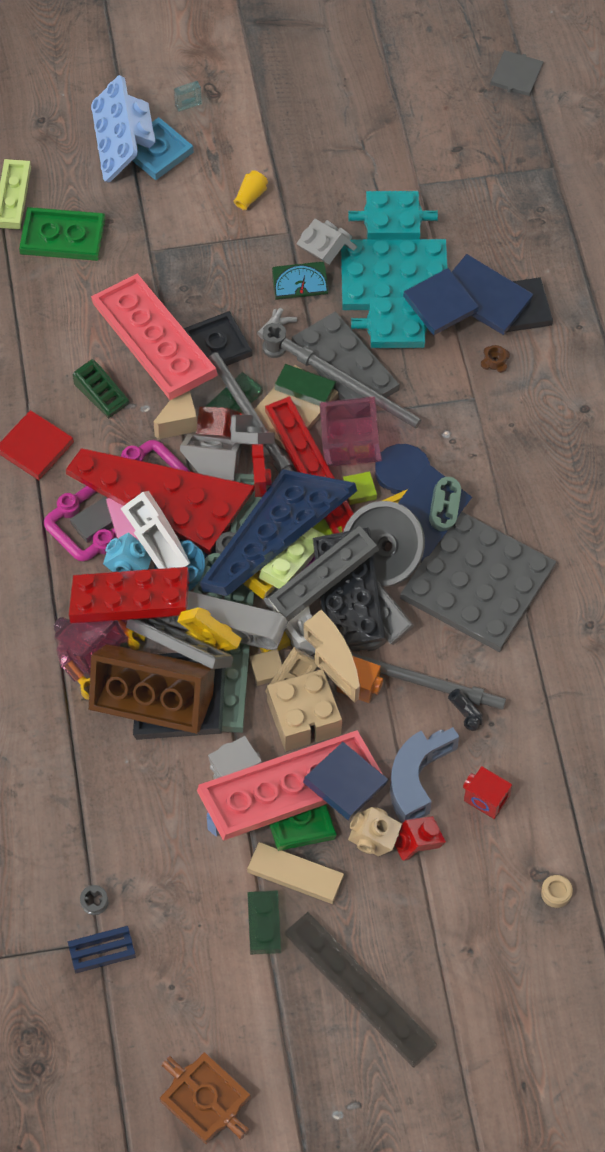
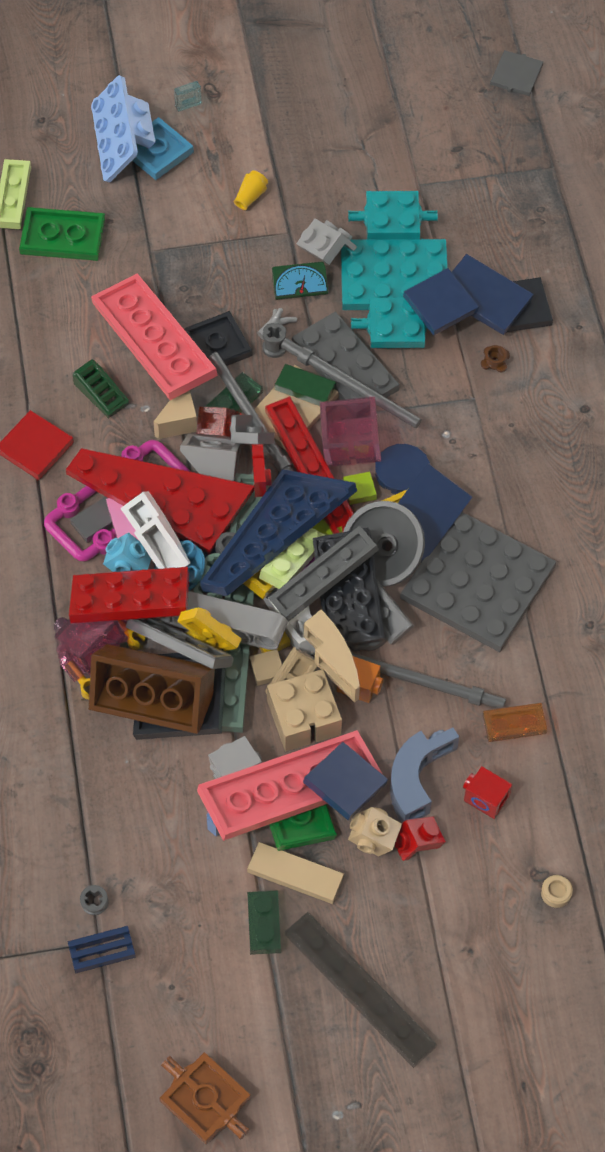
(451, 504): sand green beam -> none
(472, 715): black arm -> none
(514, 722): none -> clear orange plate

